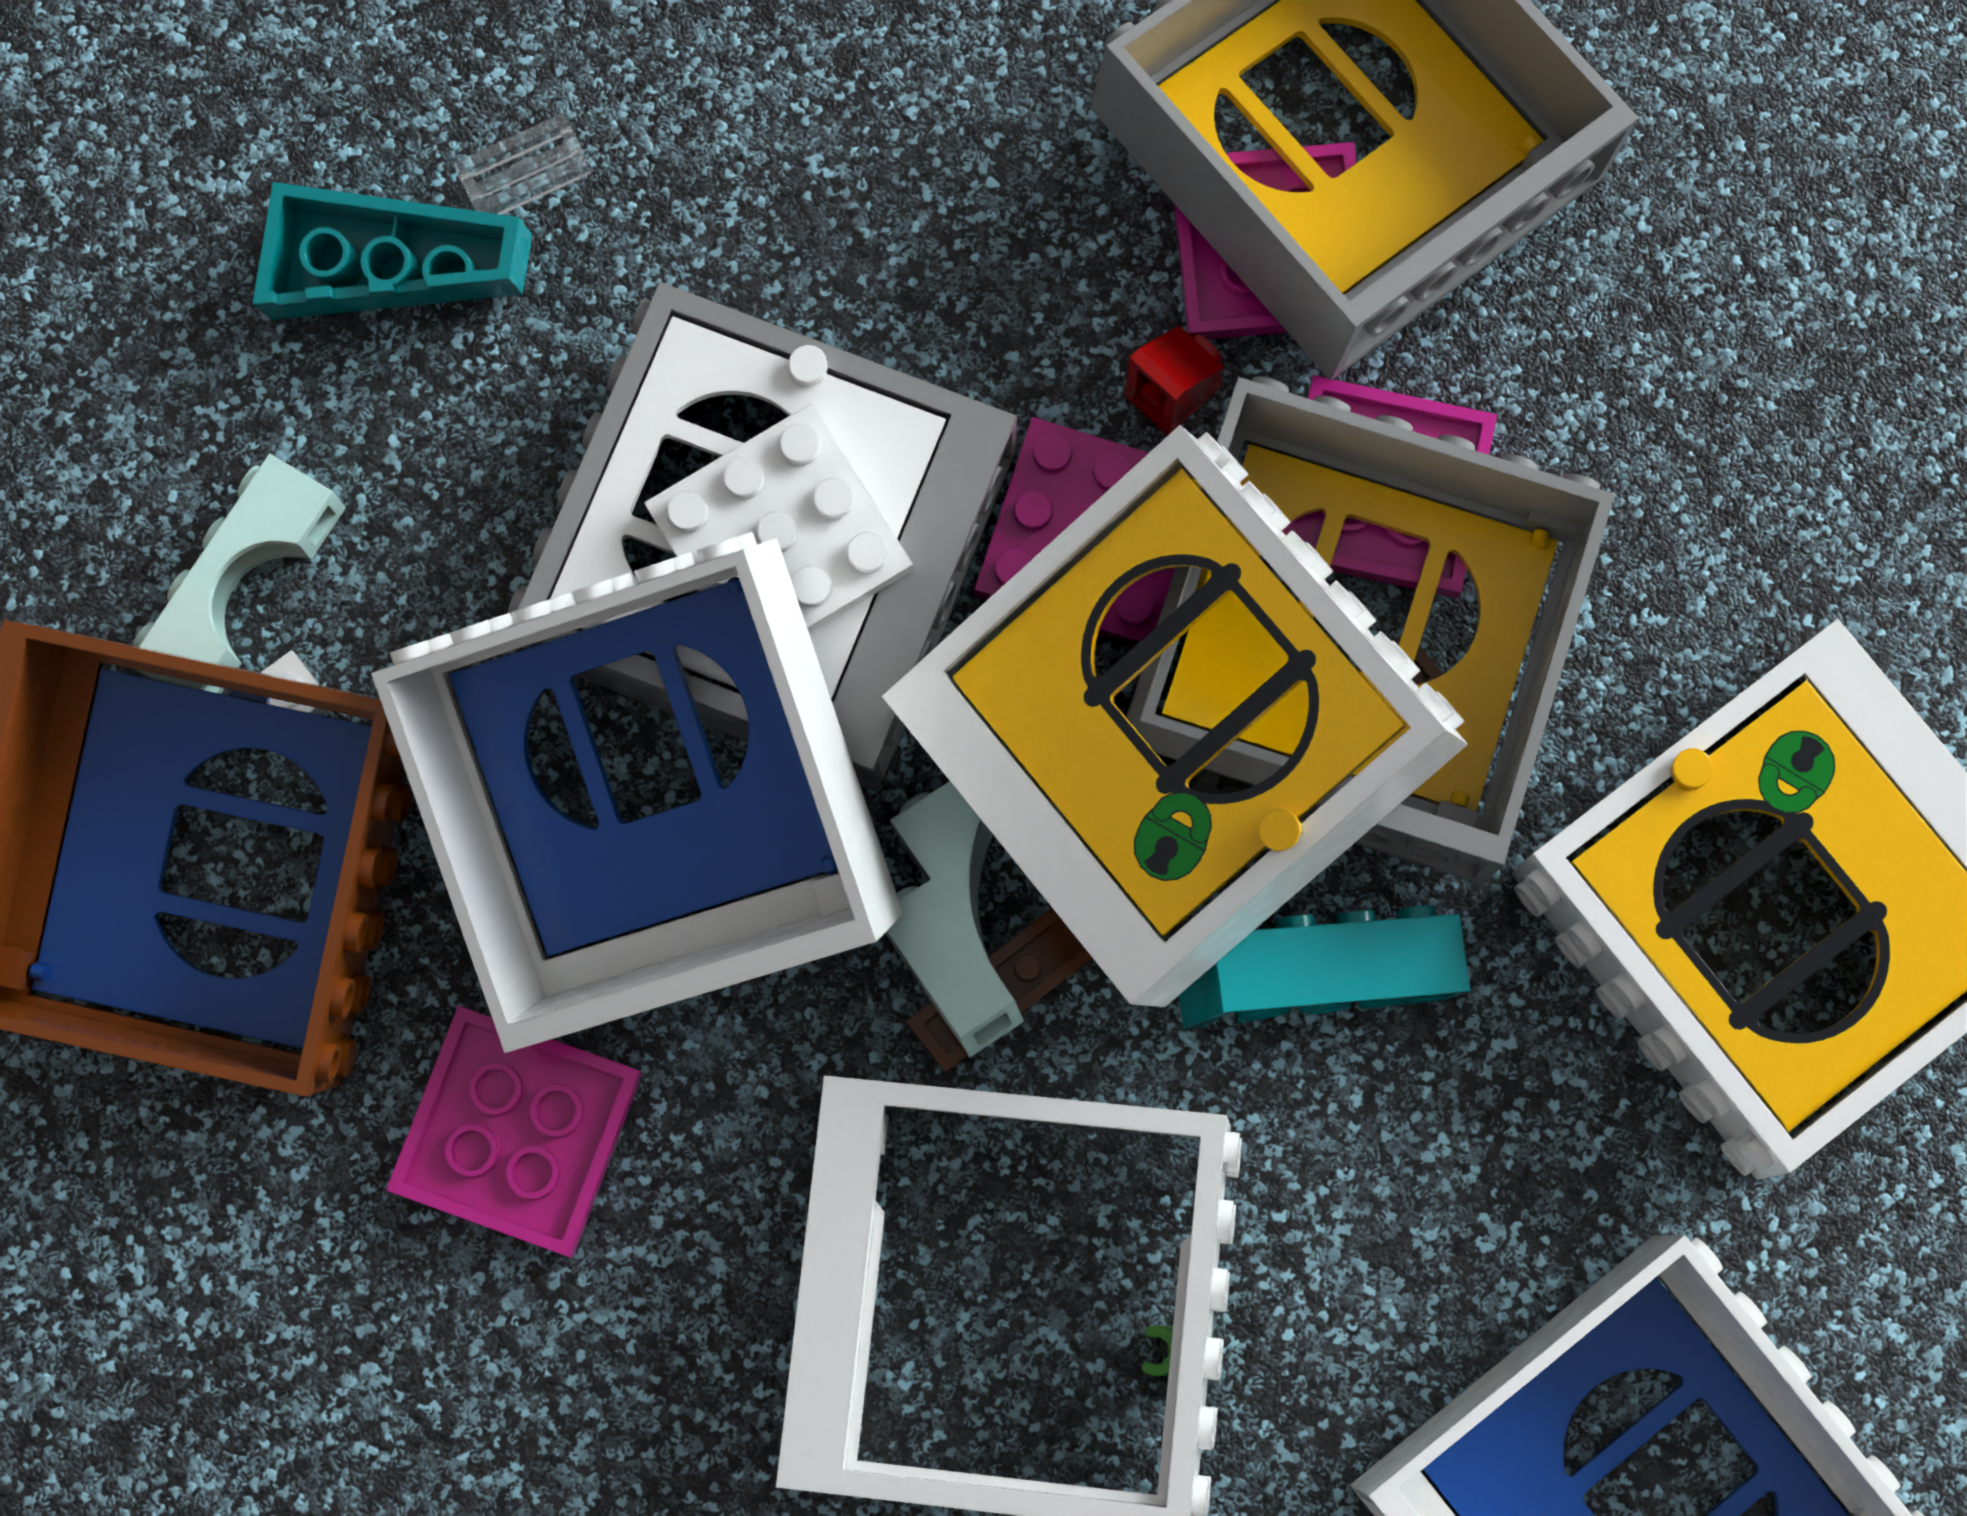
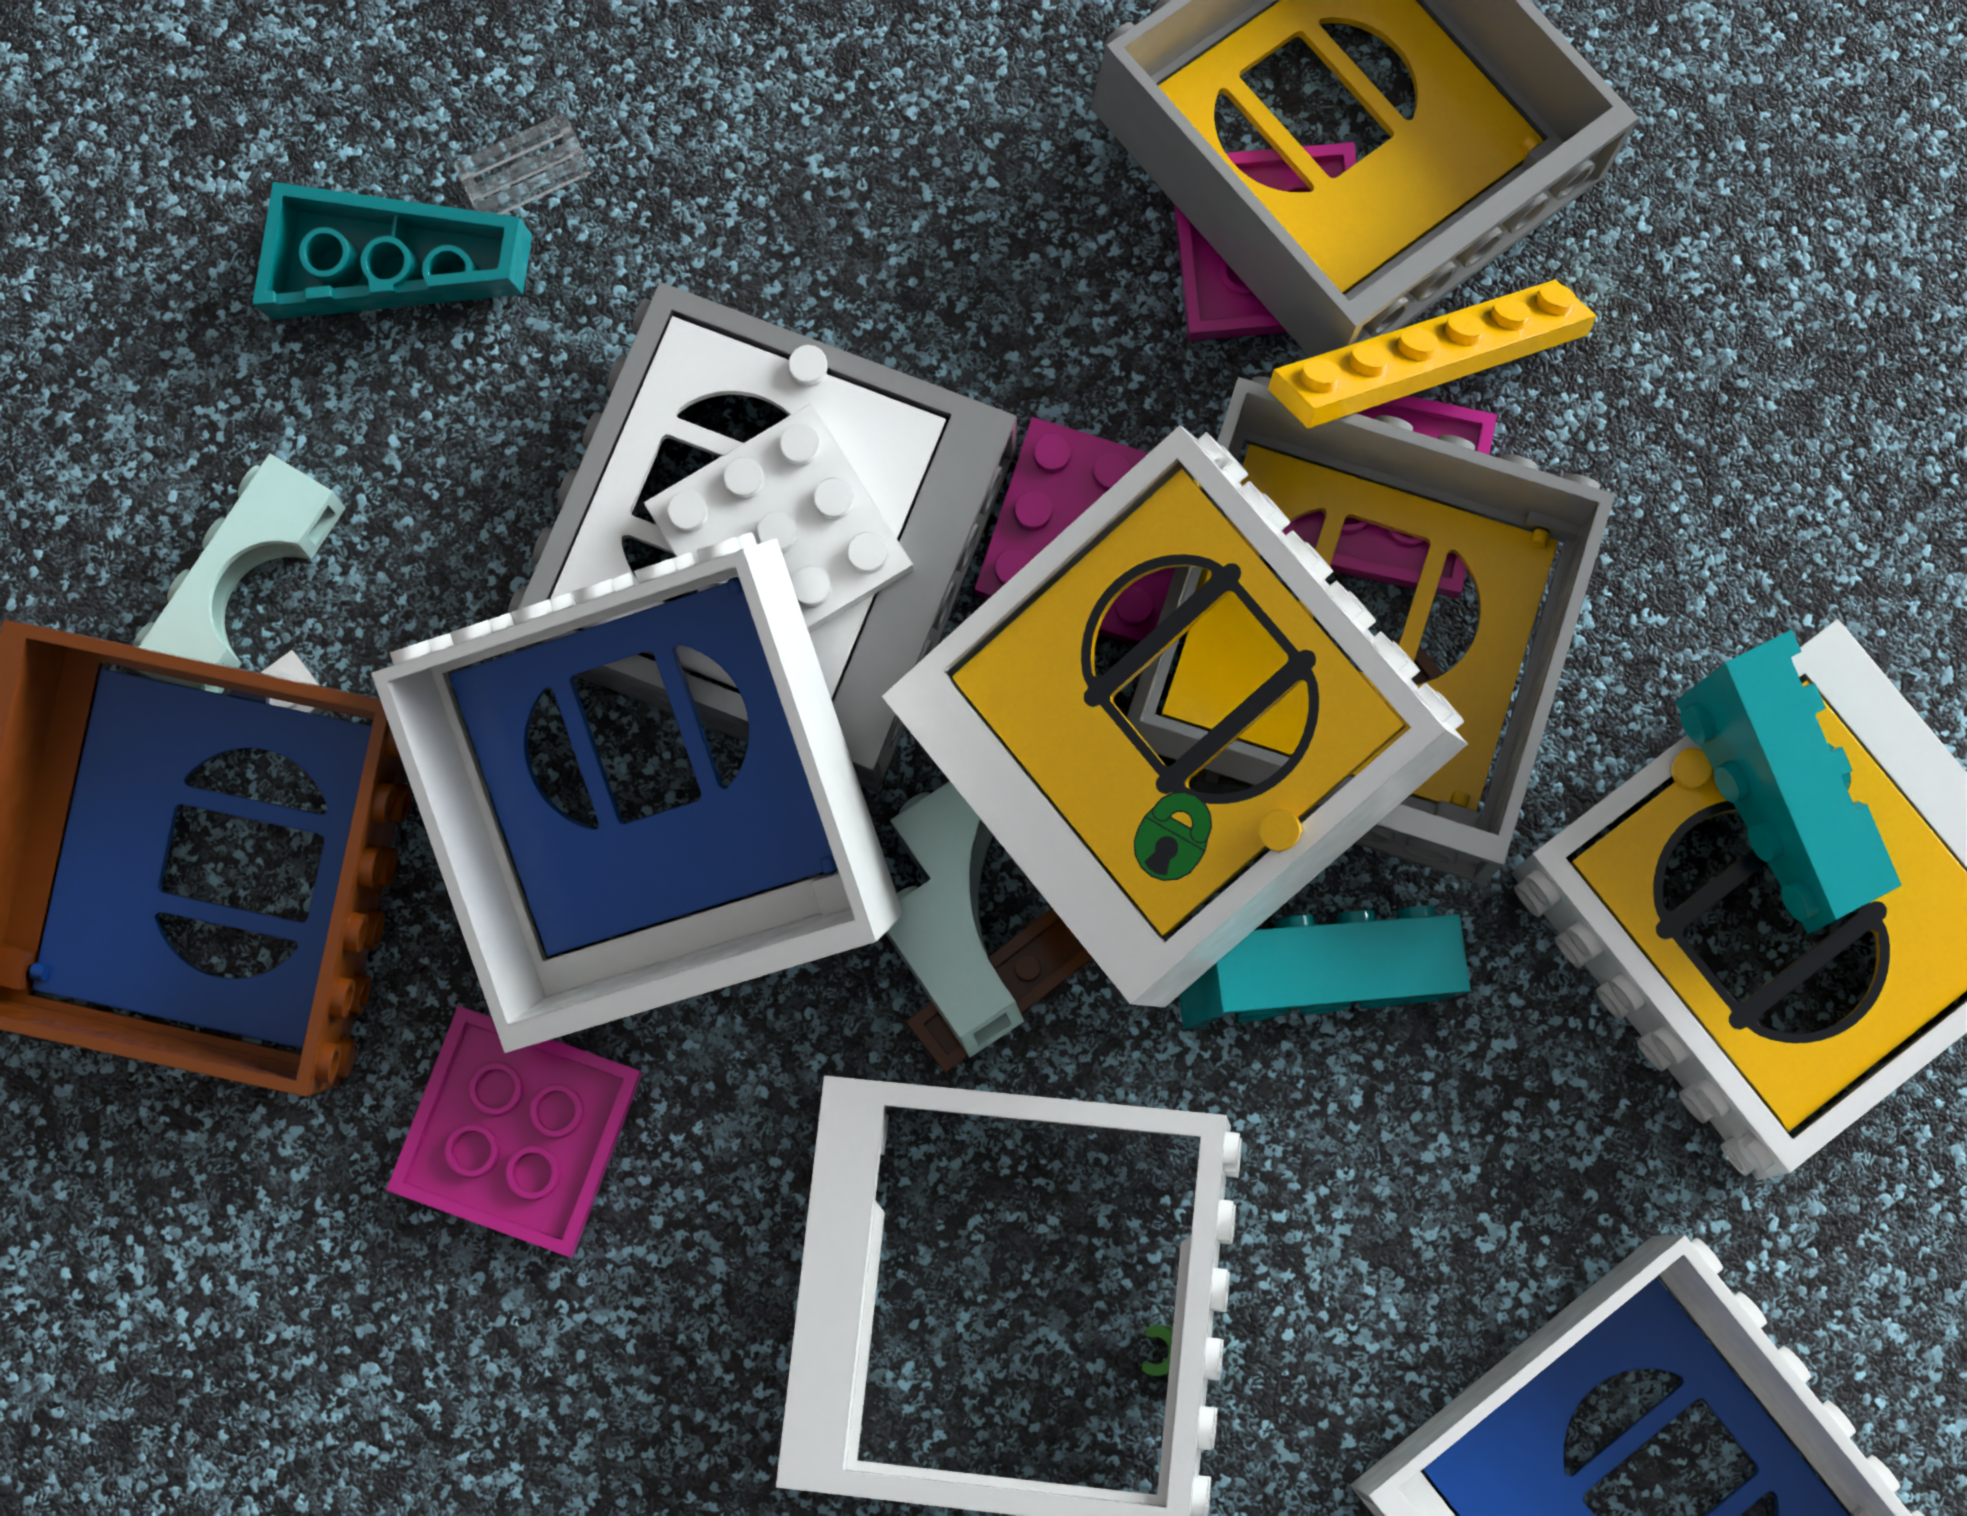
(1173, 377): red slope -> none
(1430, 353): none -> yellow plate
(1788, 783): none -> teal wedge

